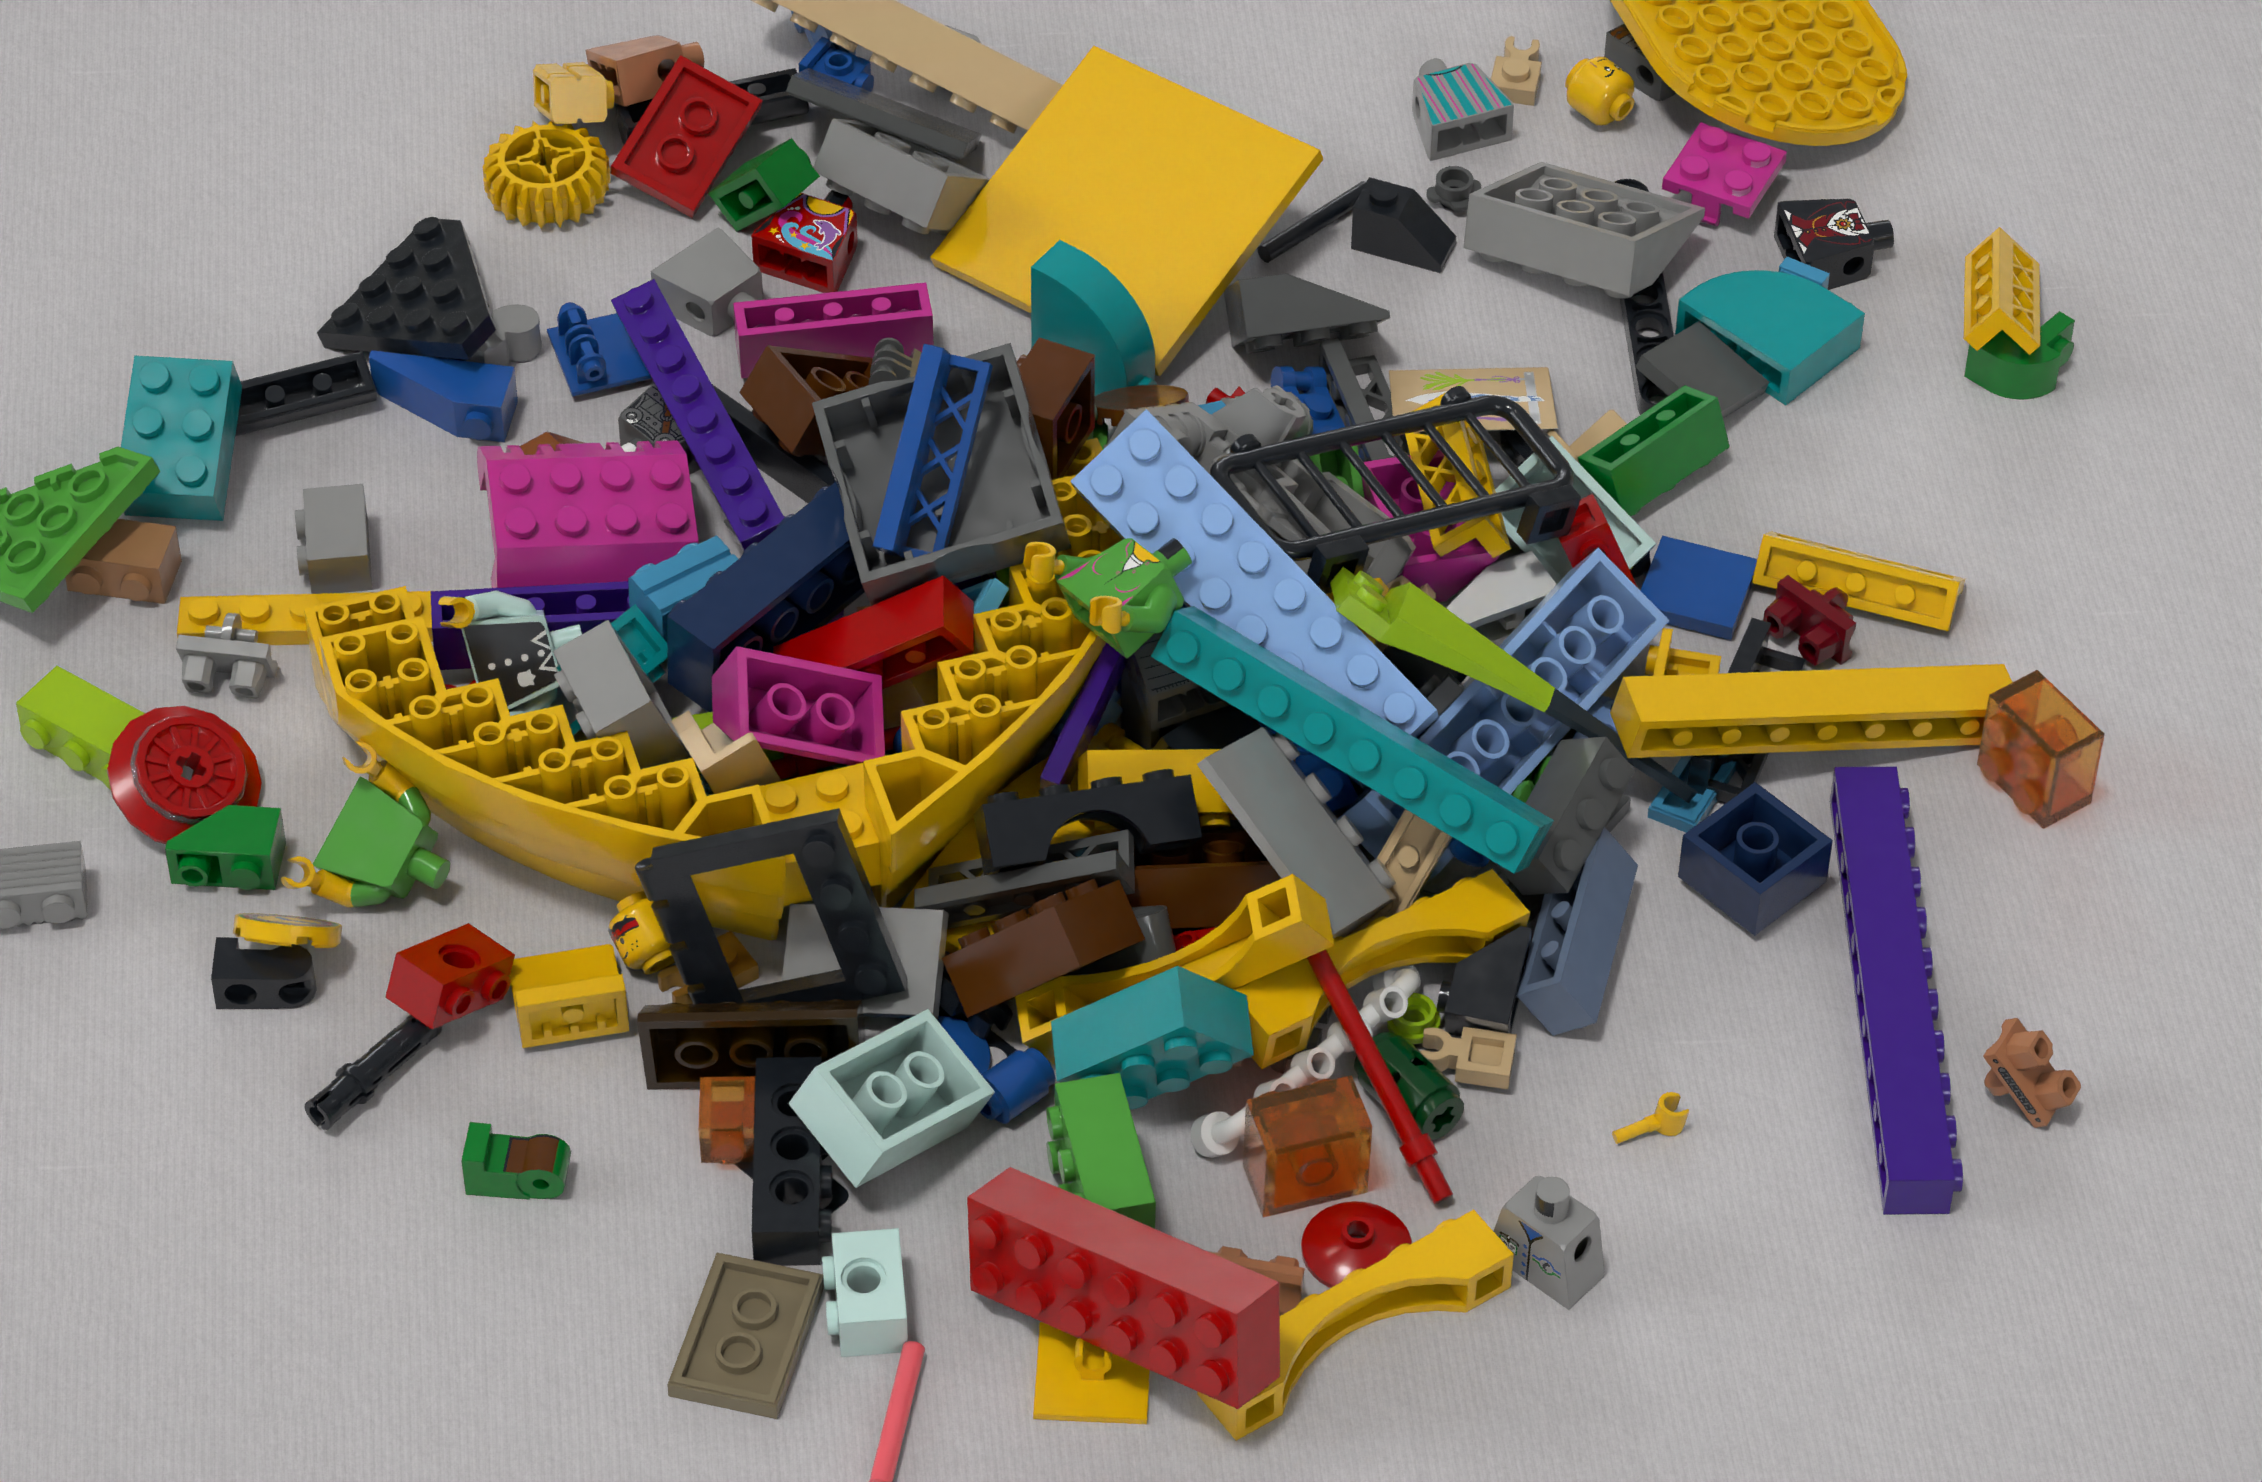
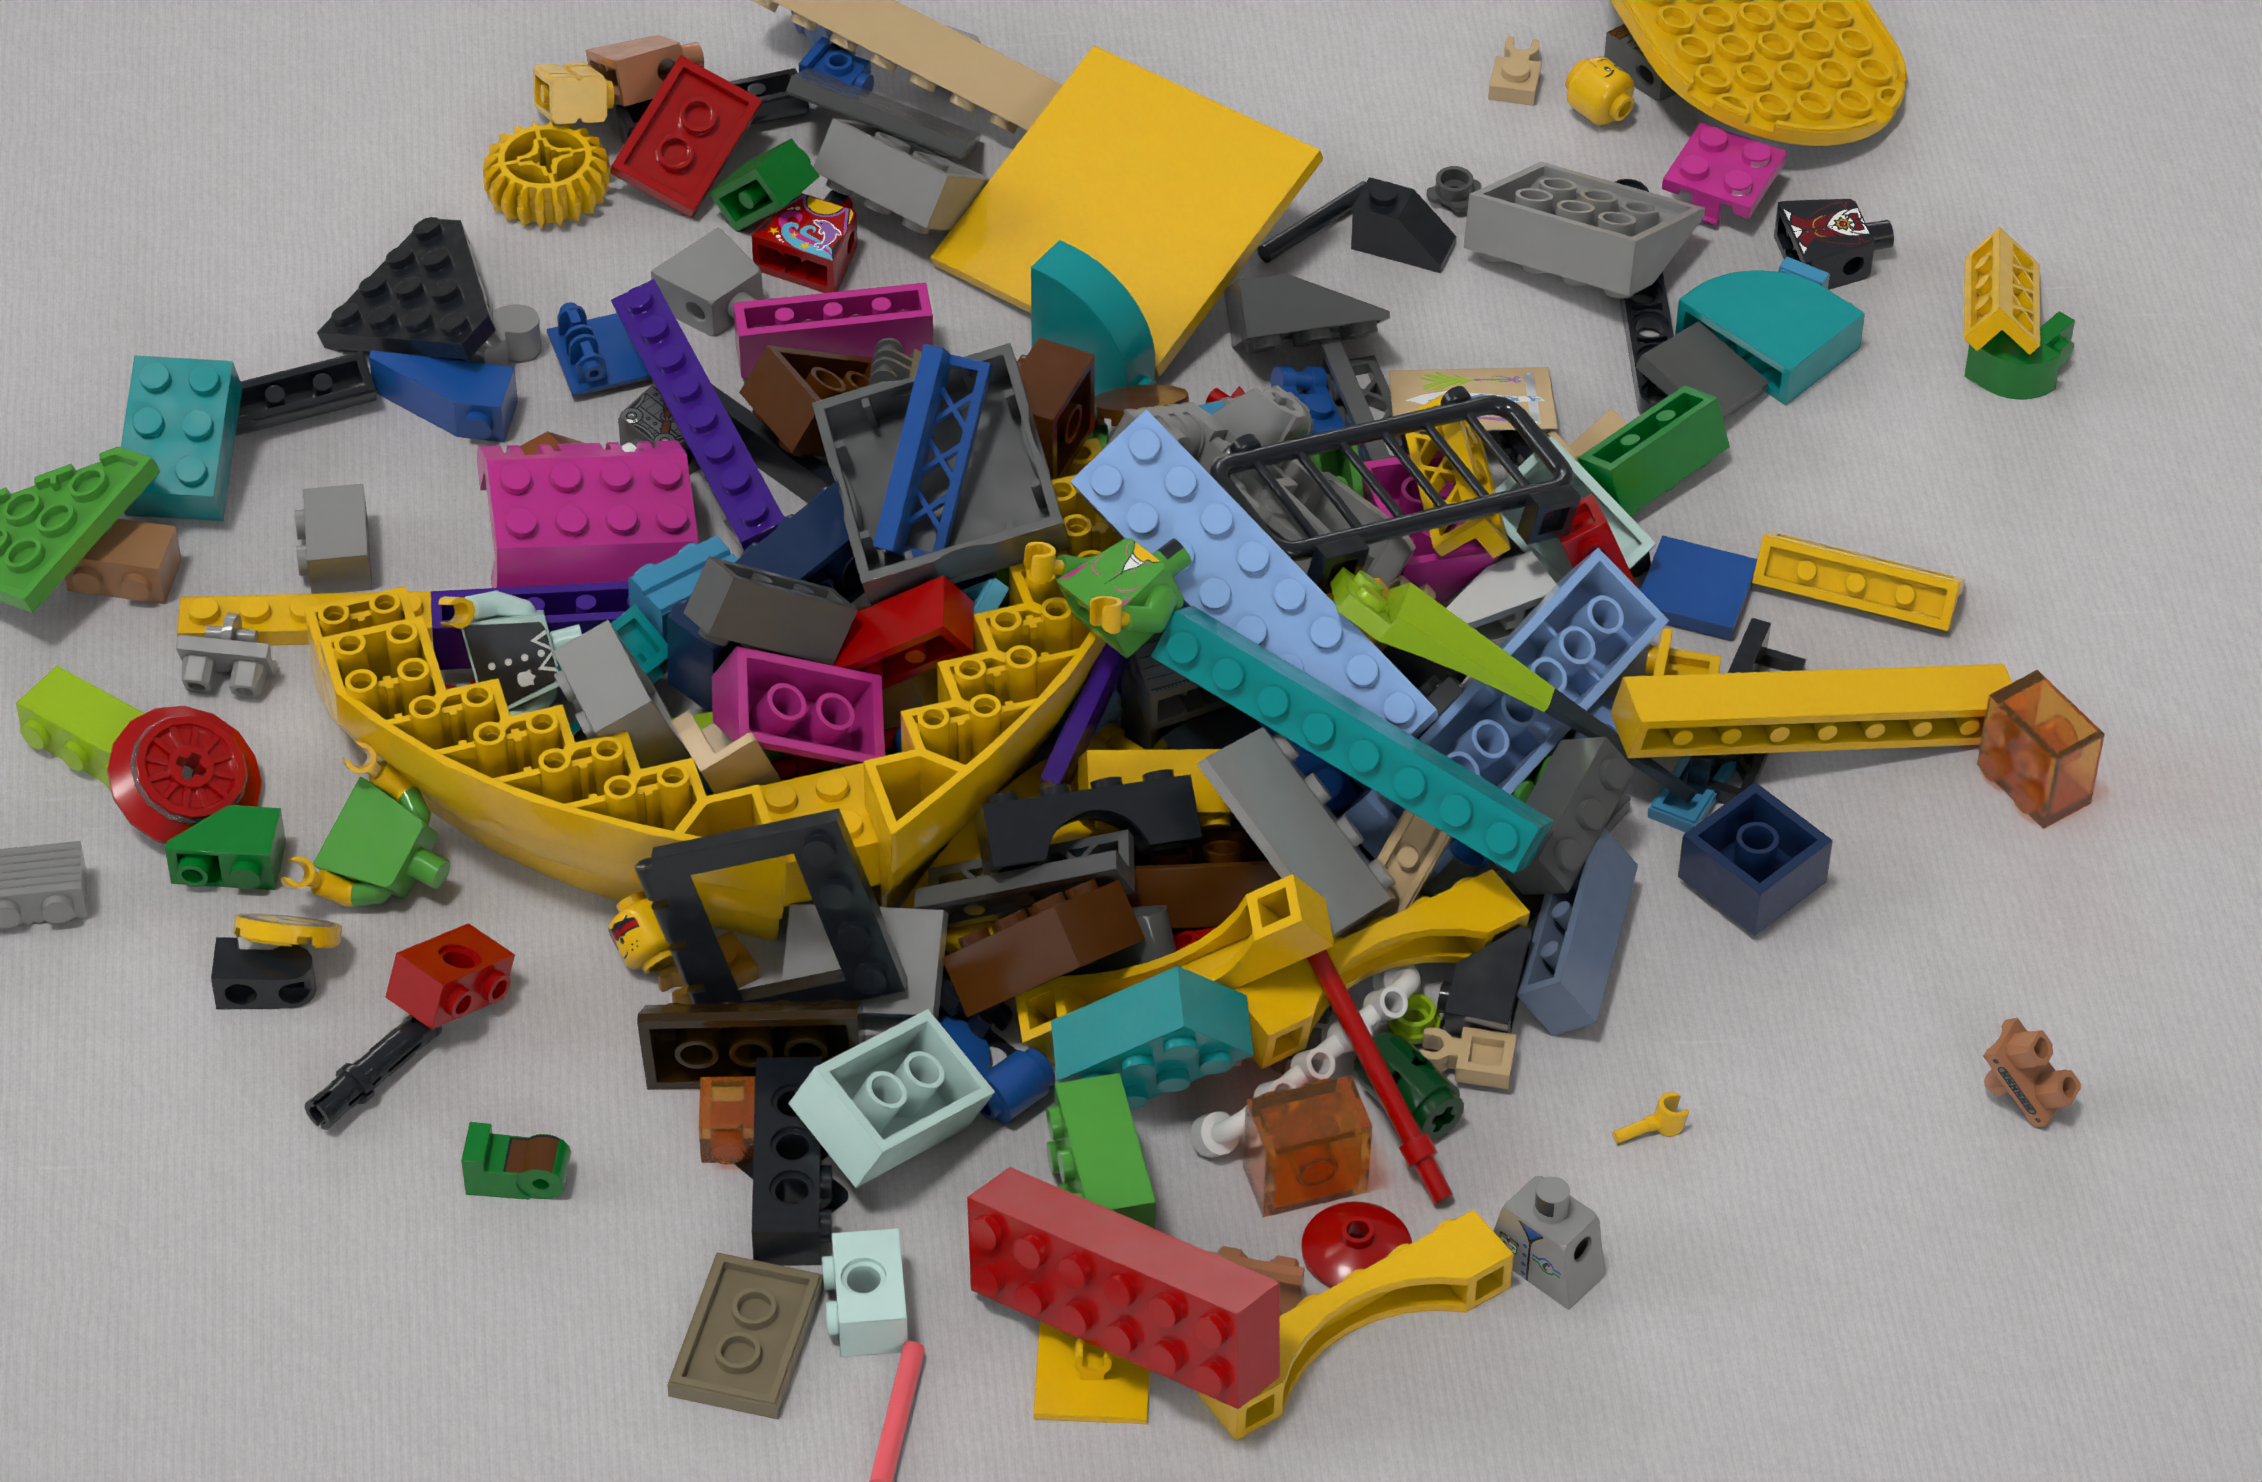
(568, 996): yellow bracket -> none
(769, 612): none -> dark grey brick
(1459, 109): light grey torso -> none
(1817, 618): dark red hips -> none
(1893, 994): dark purple brick -> none

